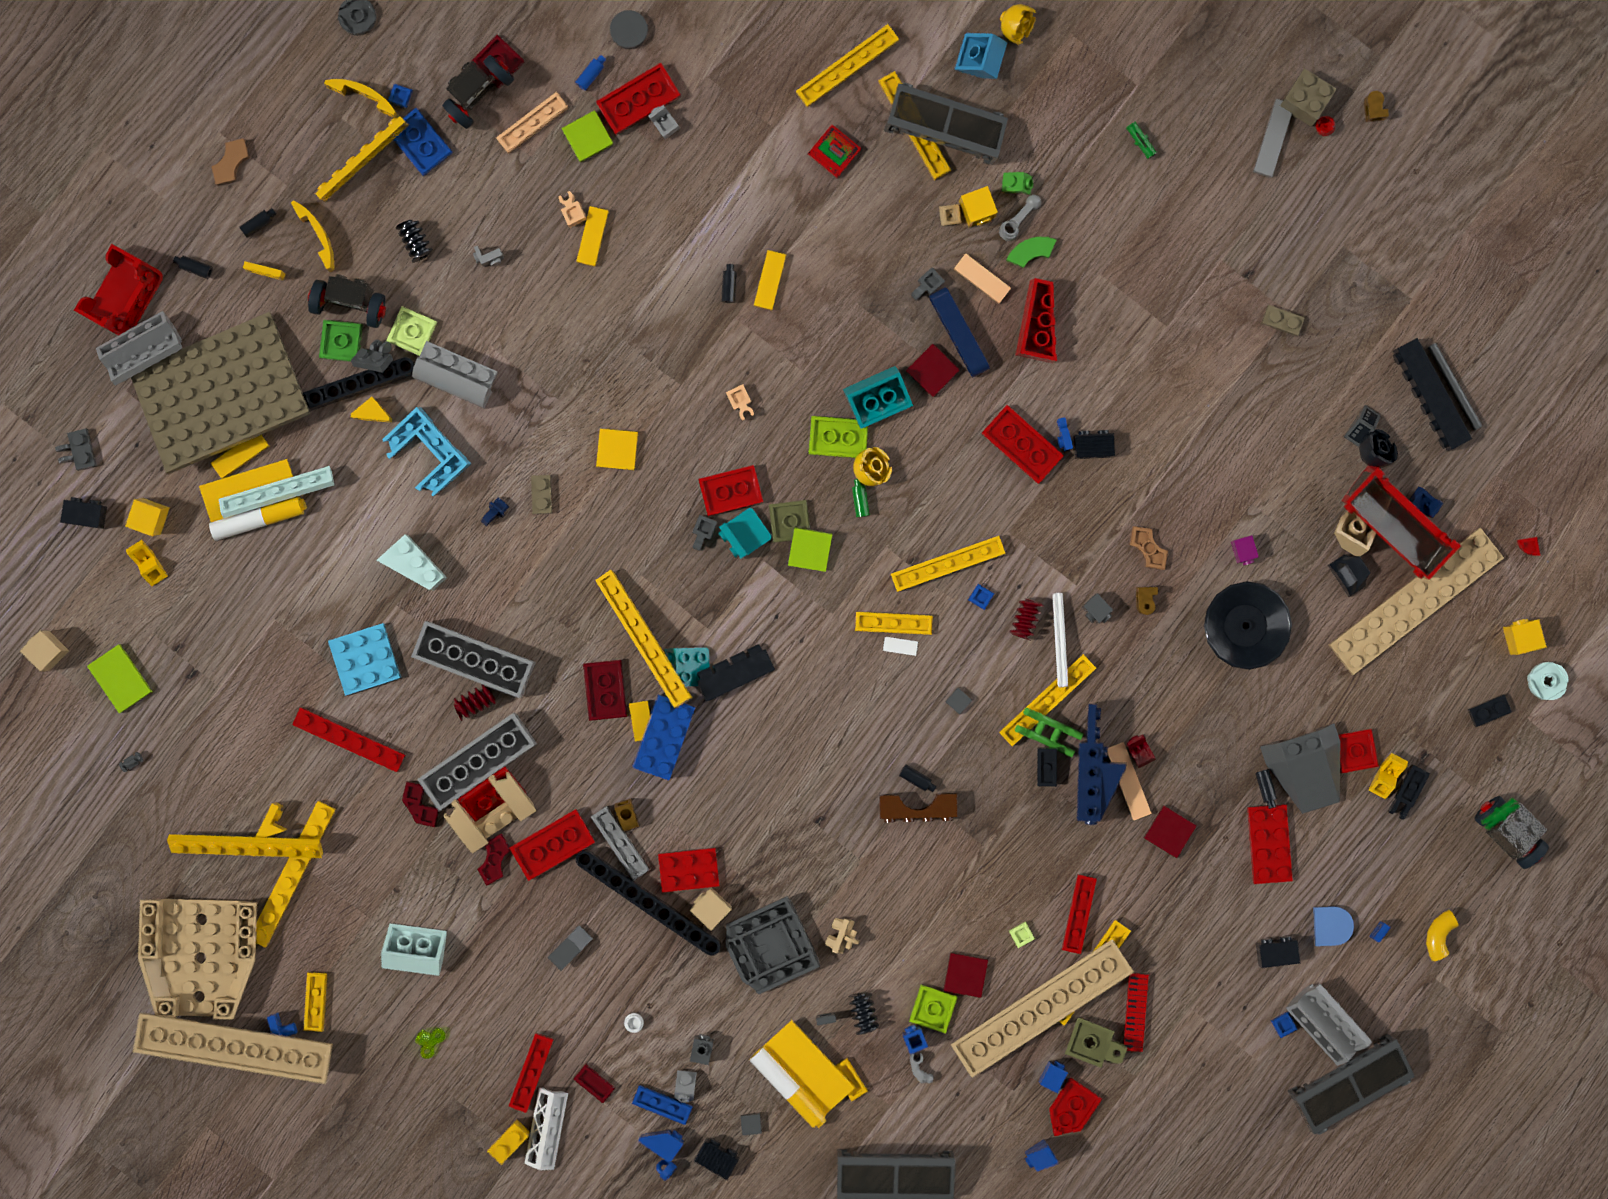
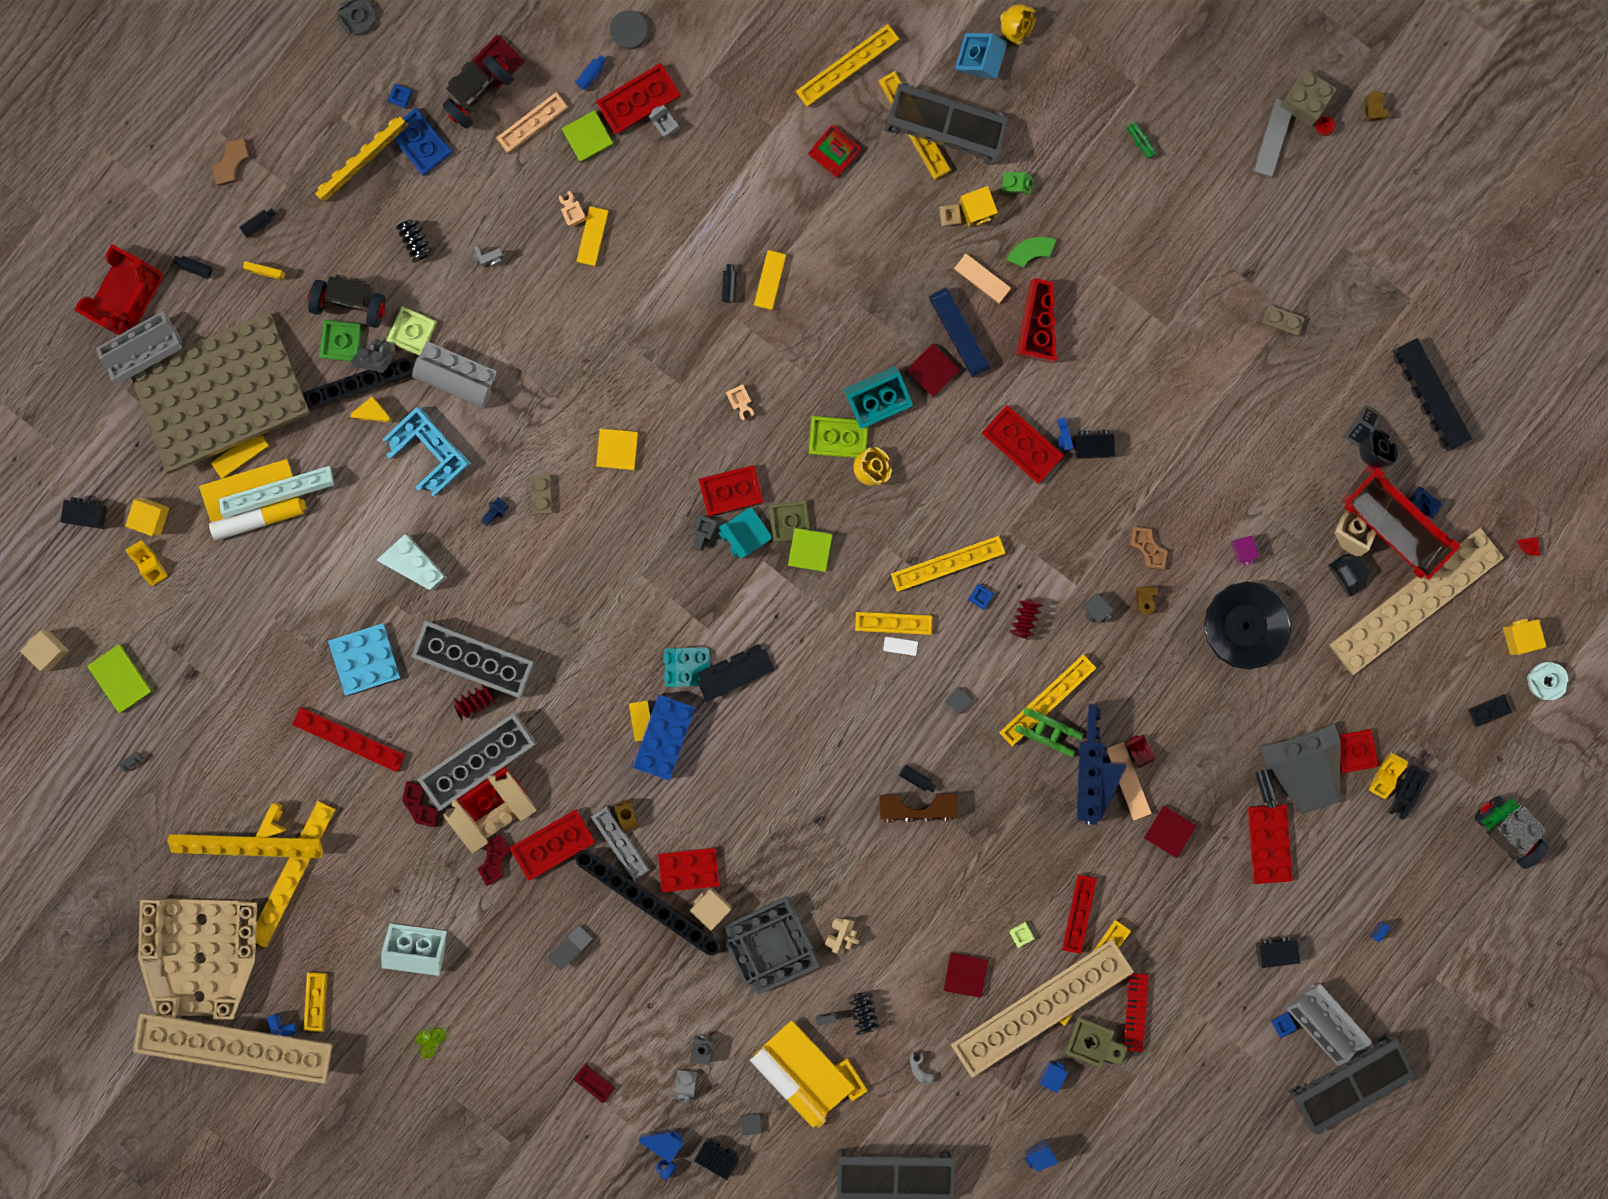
(81, 450): dark grey hinge -> none
(327, 253): yellow slope -> none
(341, 87): yellow slope -> none
(509, 1141): yellow brick -> none
(531, 1072): red plate -> none
(549, 1130): white fence -> none
(605, 690): dark red tile -> none
(633, 1022): white plate -> none
(643, 639): yellow plate -> none
(662, 1105): blue tile -> none
(860, 499): green cylinder -> none
(914, 1039): blue brick -> none
(928, 282): dark grey plate -> none
(933, 1008): lime tile -> none
(1032, 203): light grey piece -> none
(1047, 766): black plate -> none
(1060, 641): white axle -> none
(1072, 1108): red tile -> none
(1332, 926): medium blue tile -> none
(1437, 935): yellow cylinder -> none
(1455, 387): dark grey piece -> none

